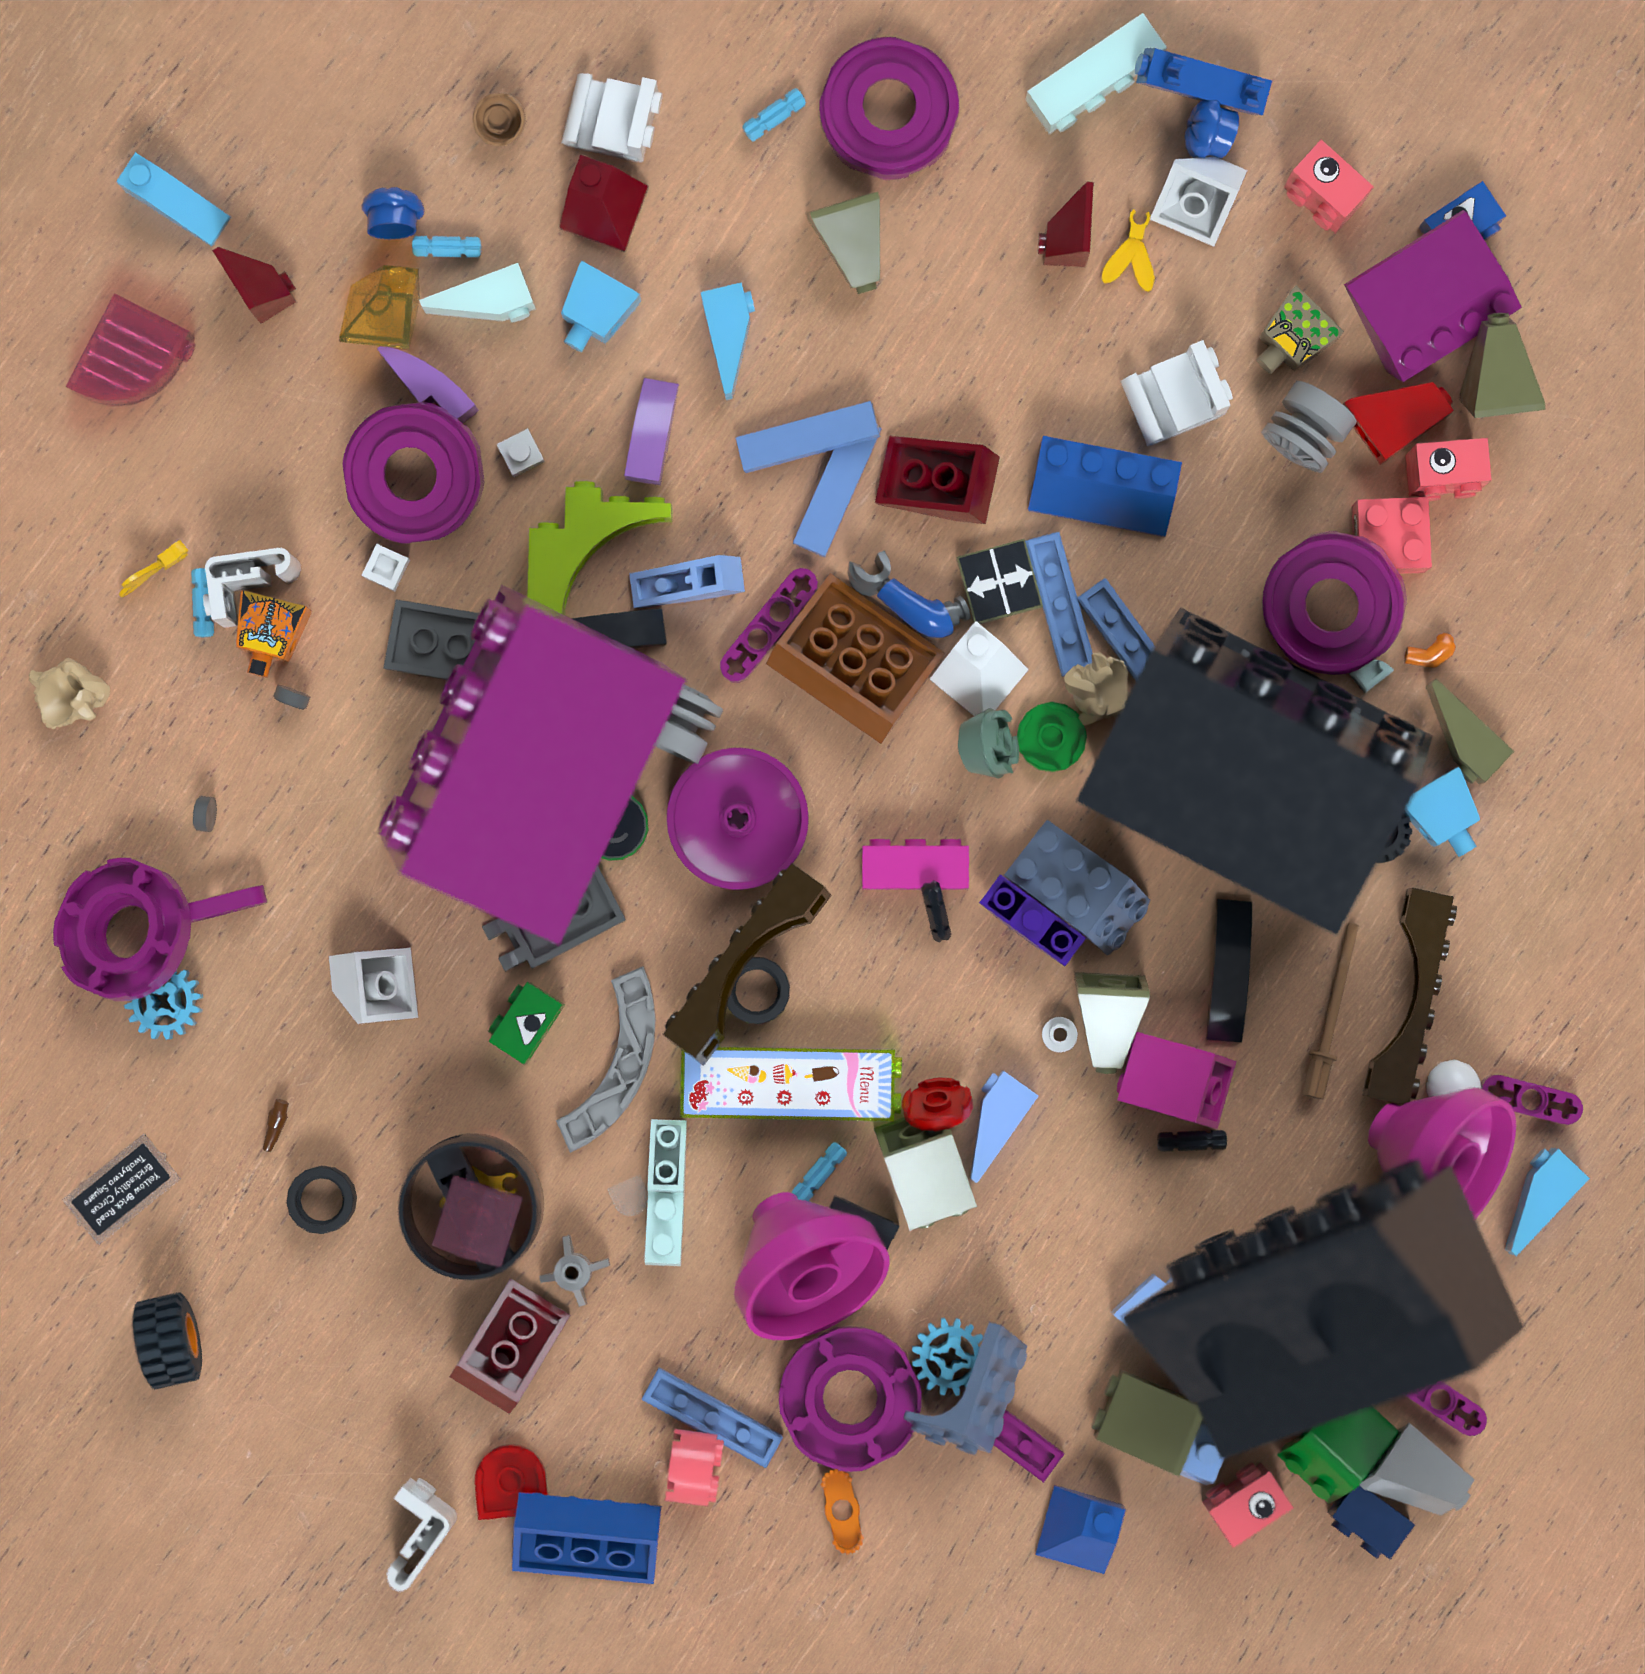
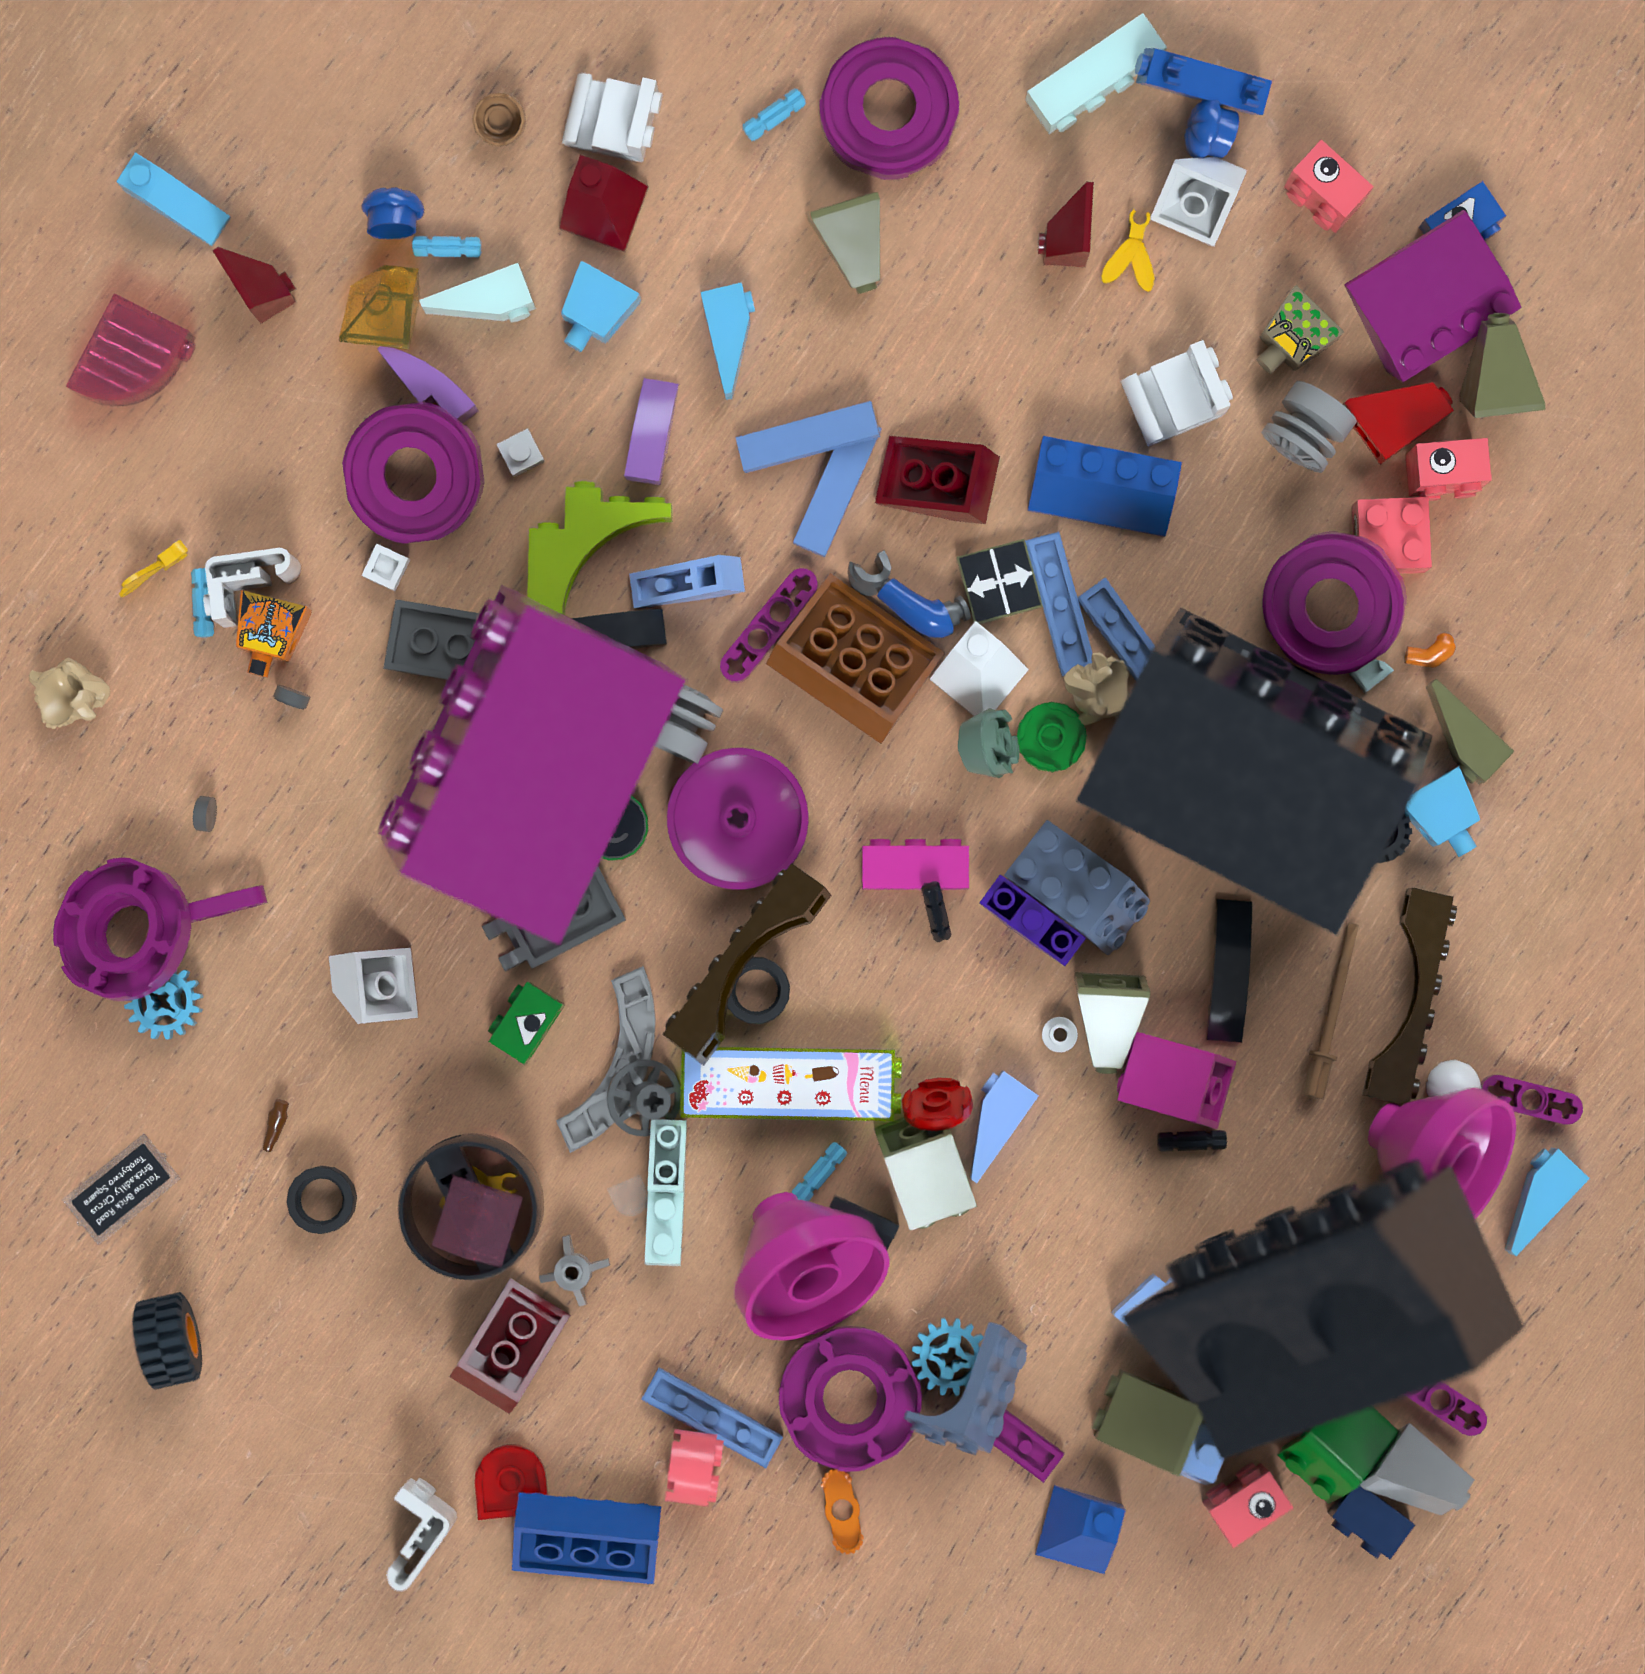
(646, 1098): none -> dark grey wheel

